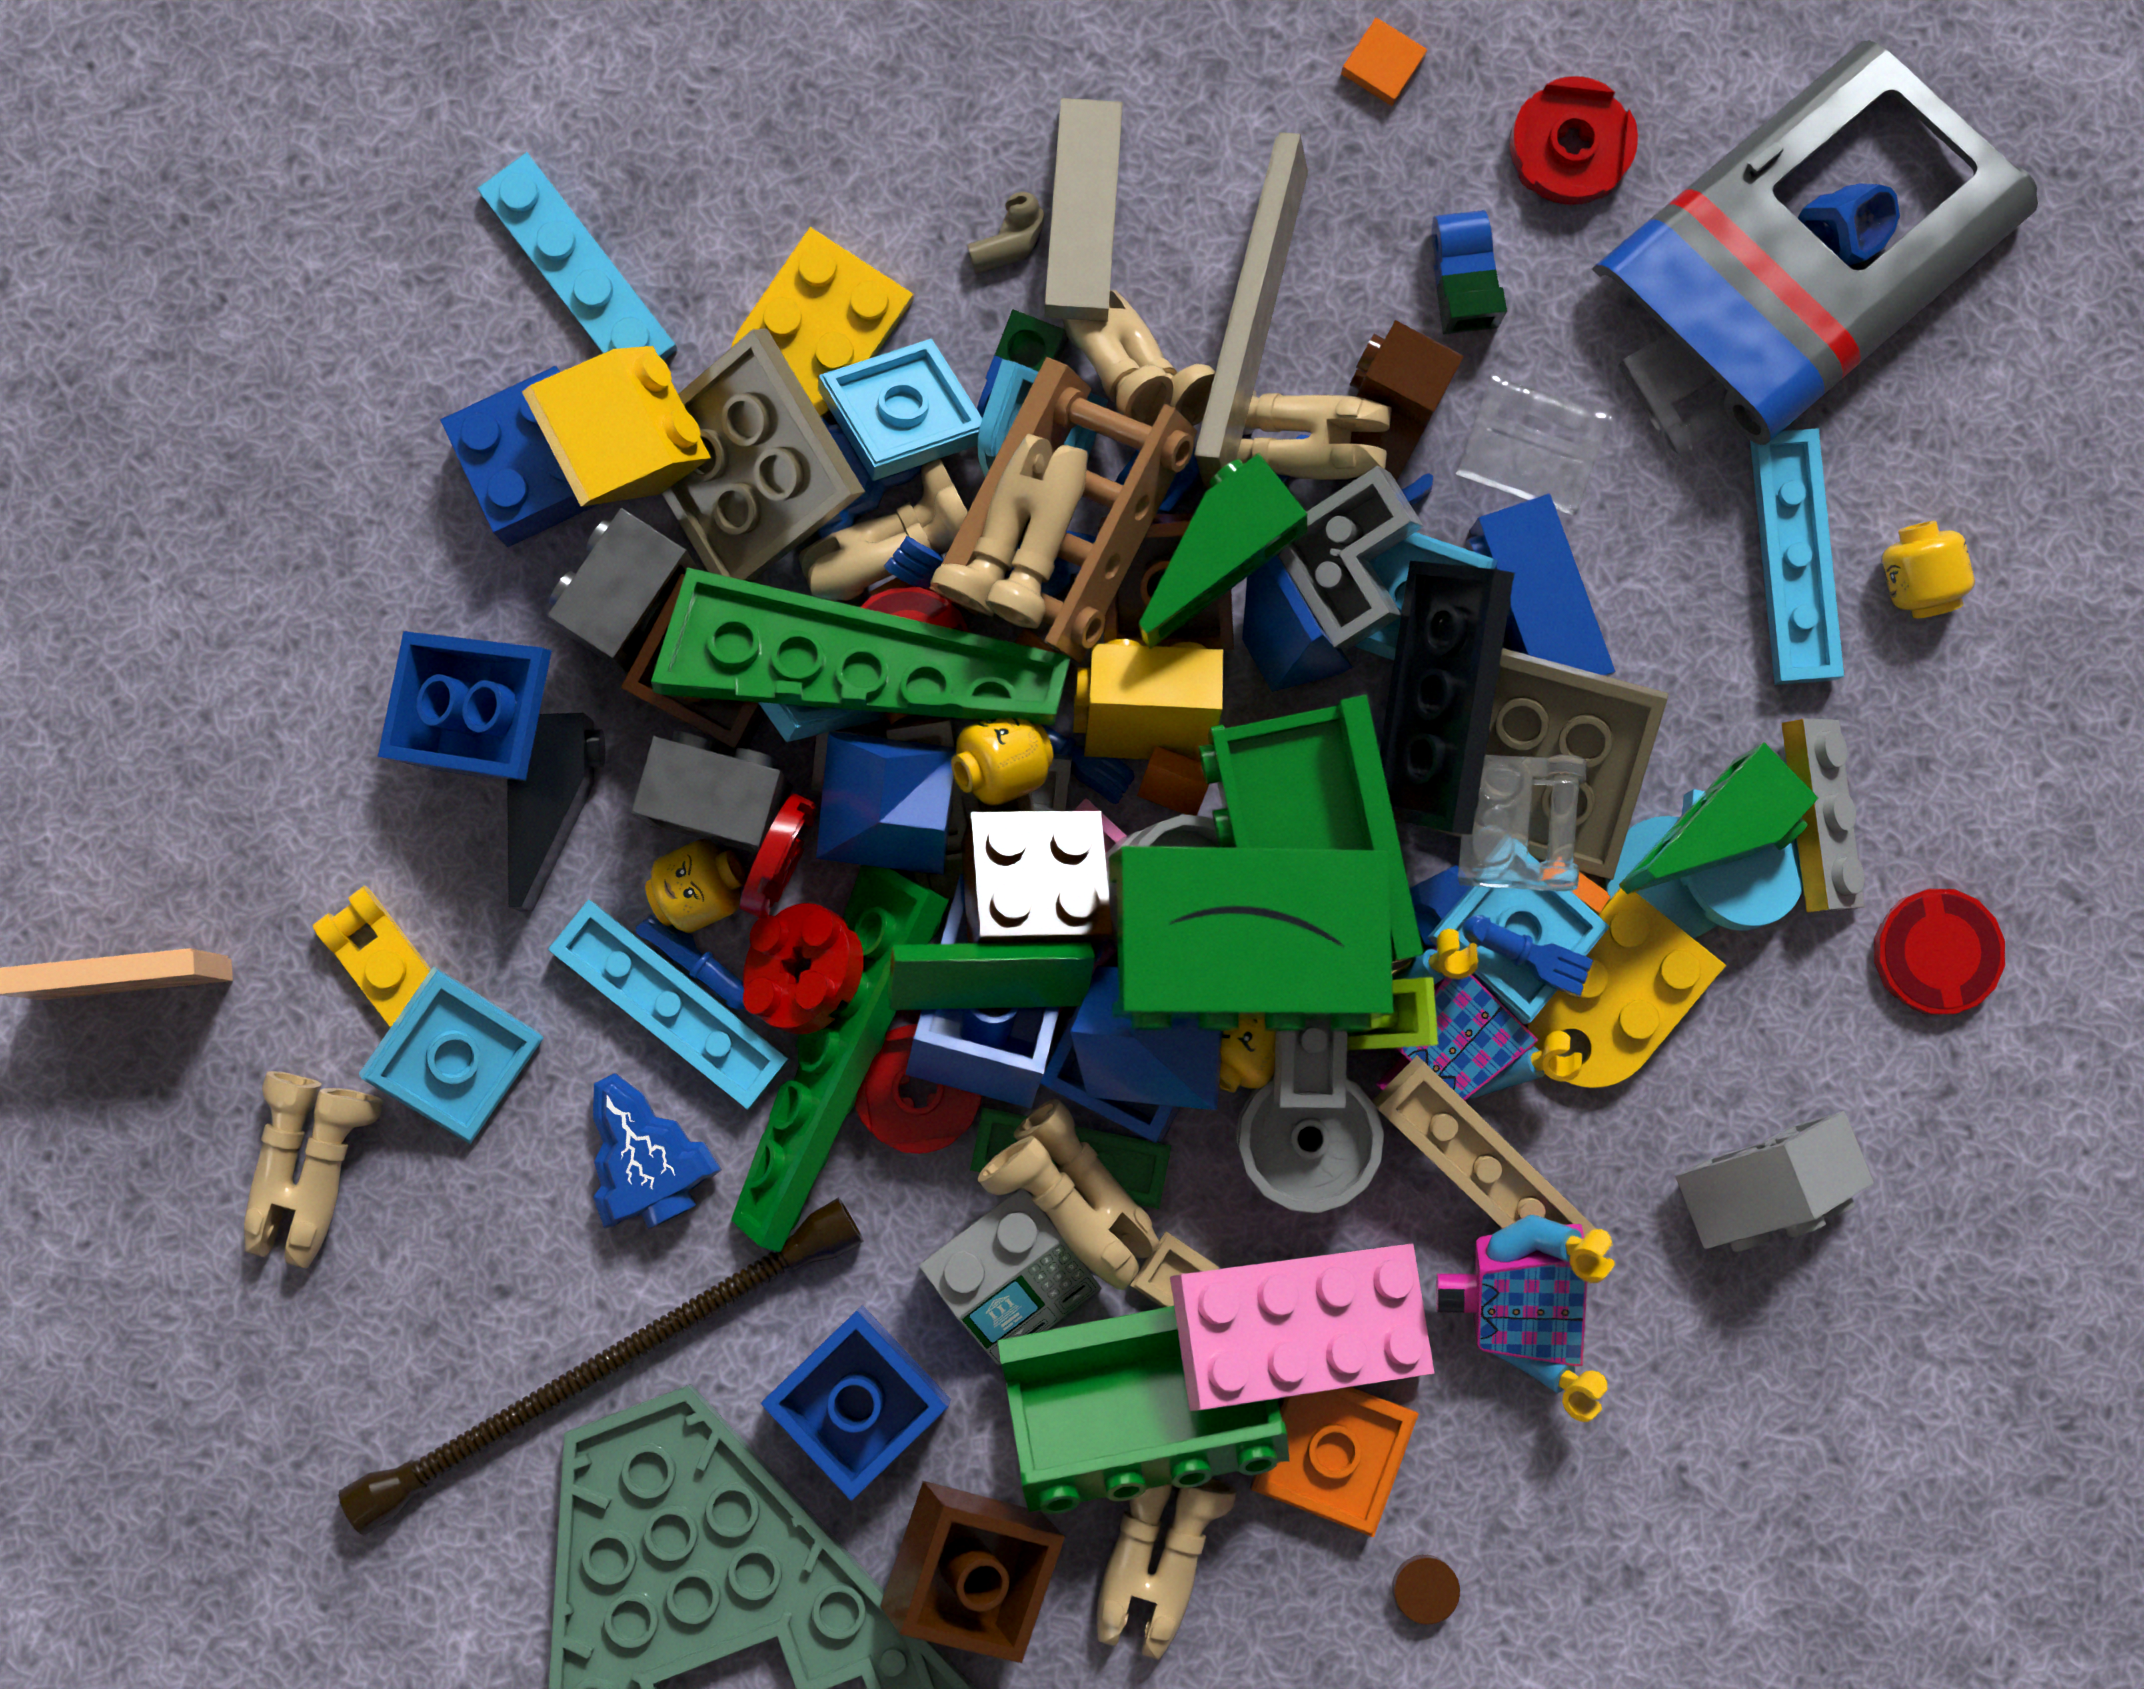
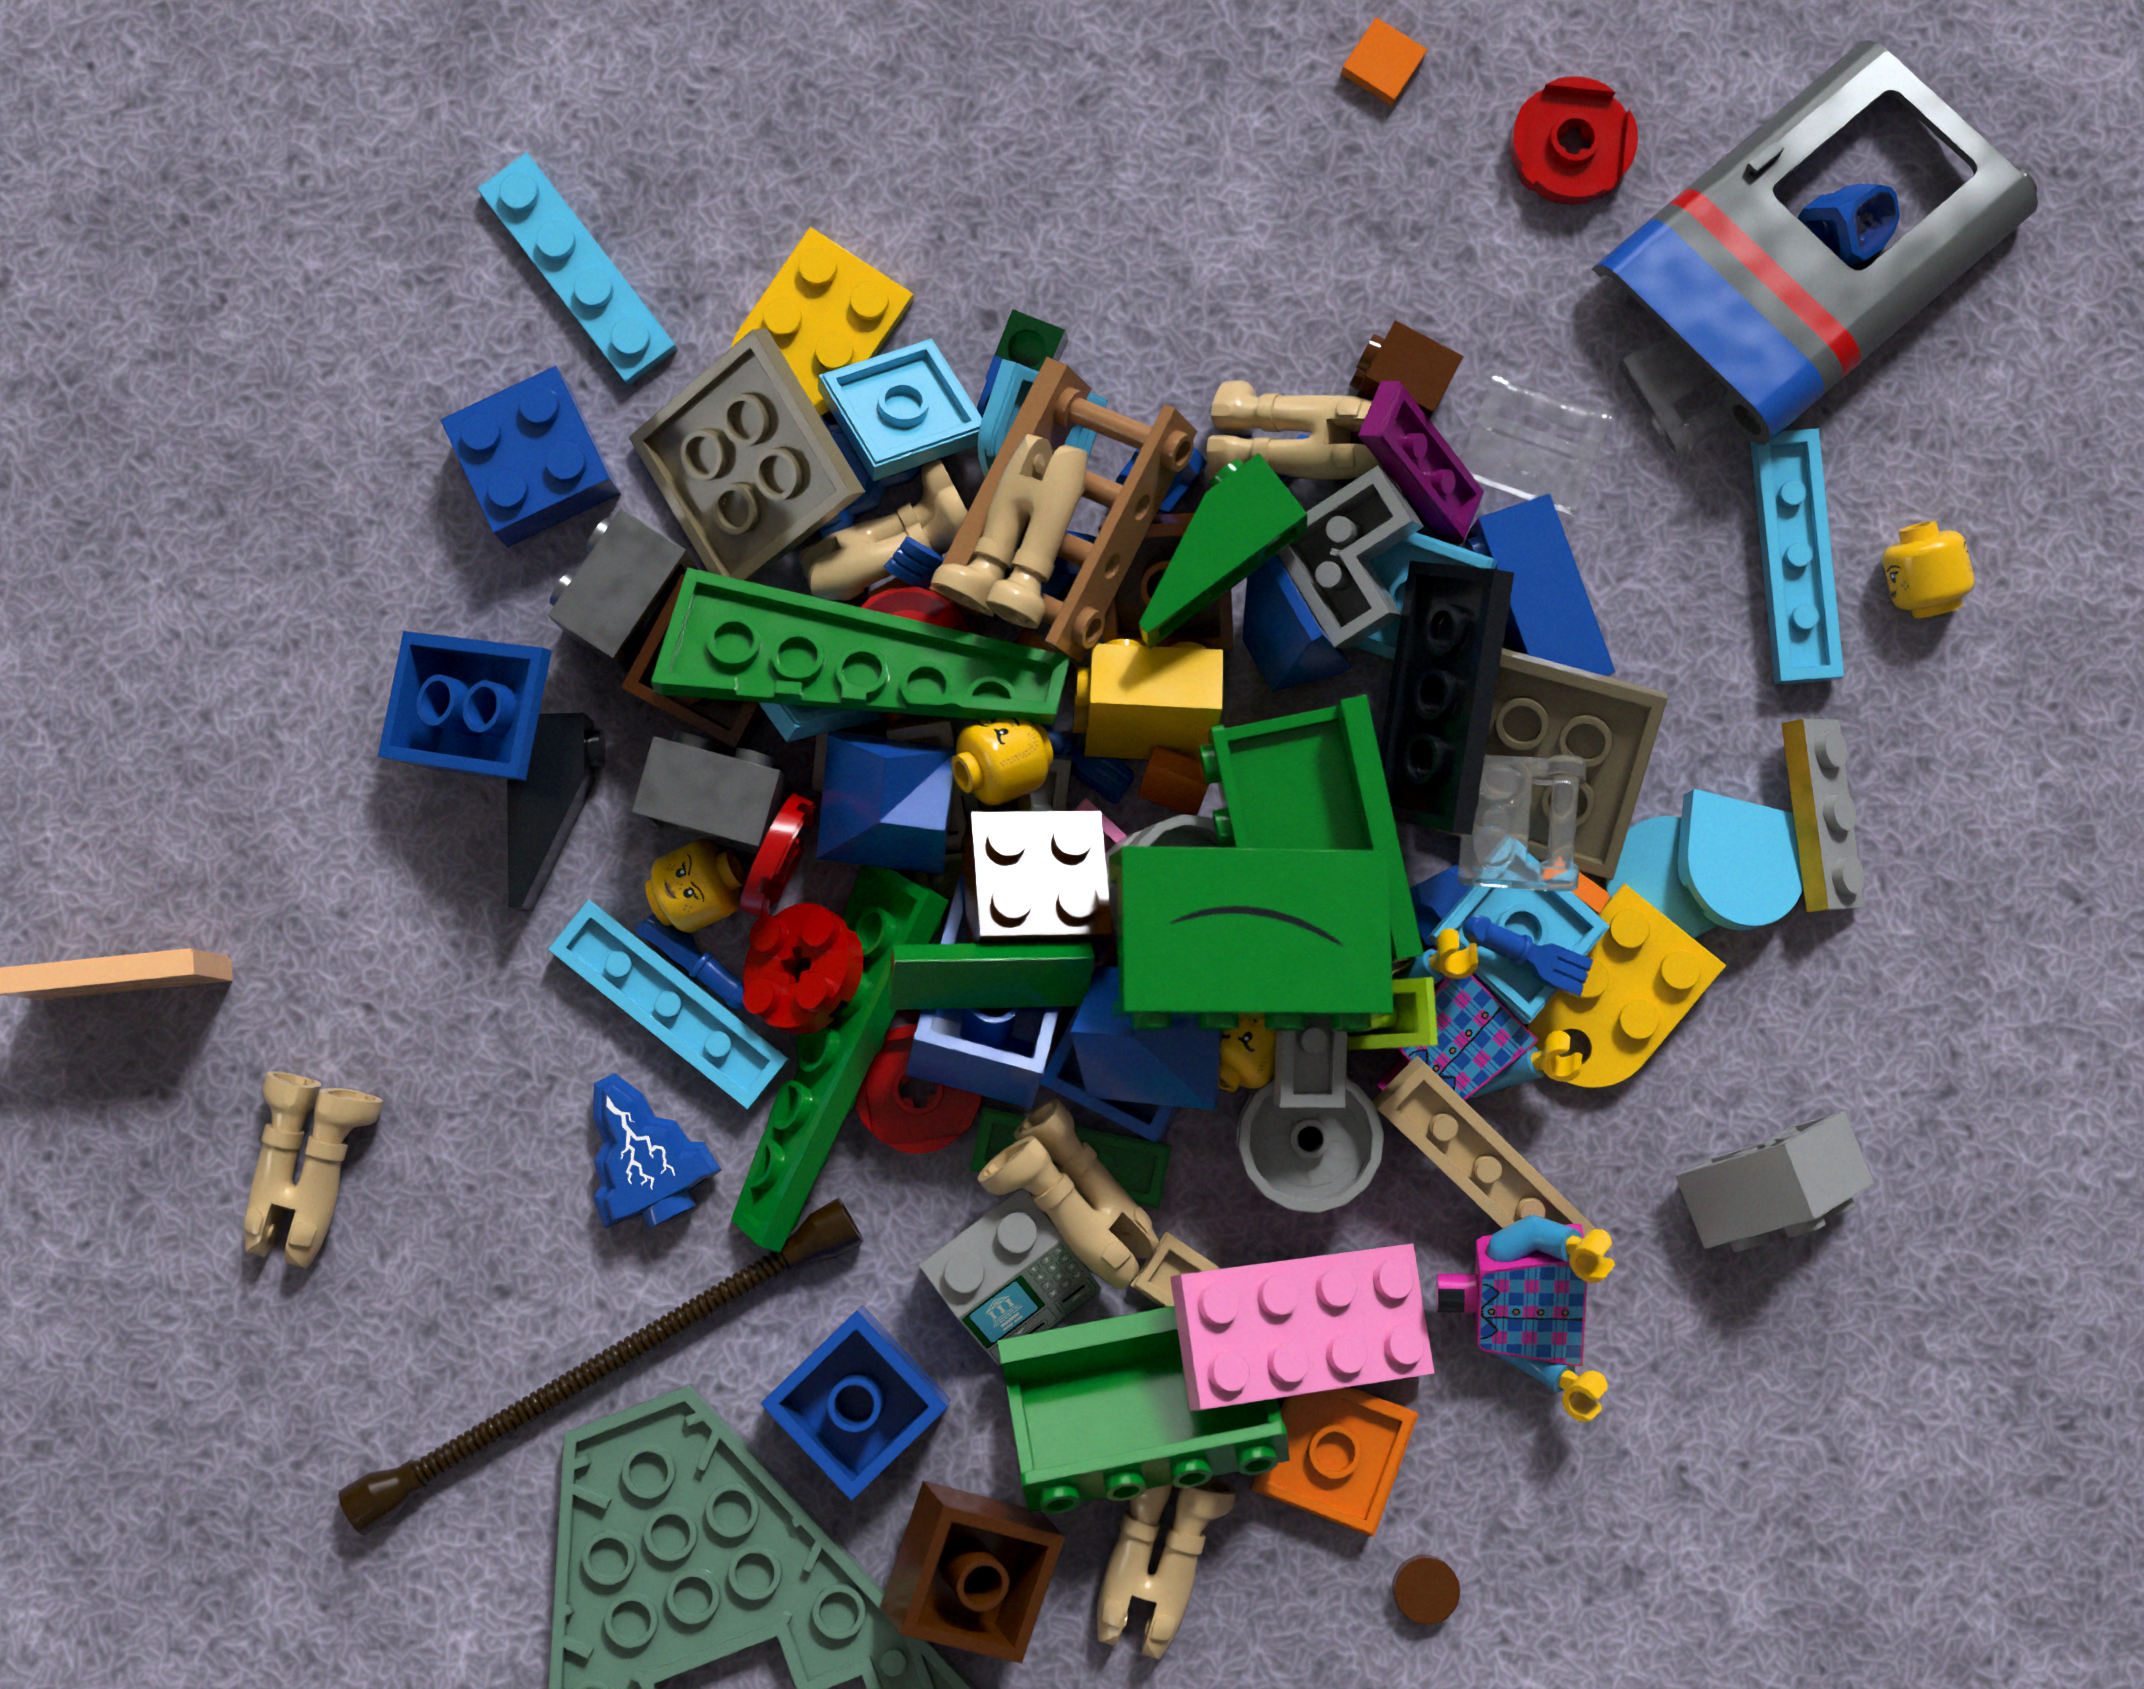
(387, 967): yellow plate -> none
(451, 1055): medium azure tile -> none
(617, 426): yellow slope -> none
(1015, 238): dark tan arm -> none
(1083, 210): tile -> none
(1135, 369): tan piece -> none
(1252, 307): dark tan tile -> none
(1421, 462): none -> magenta tile
(1466, 273): leg -> none
(1739, 814): green slope -> none
(1939, 951): red tile -> none

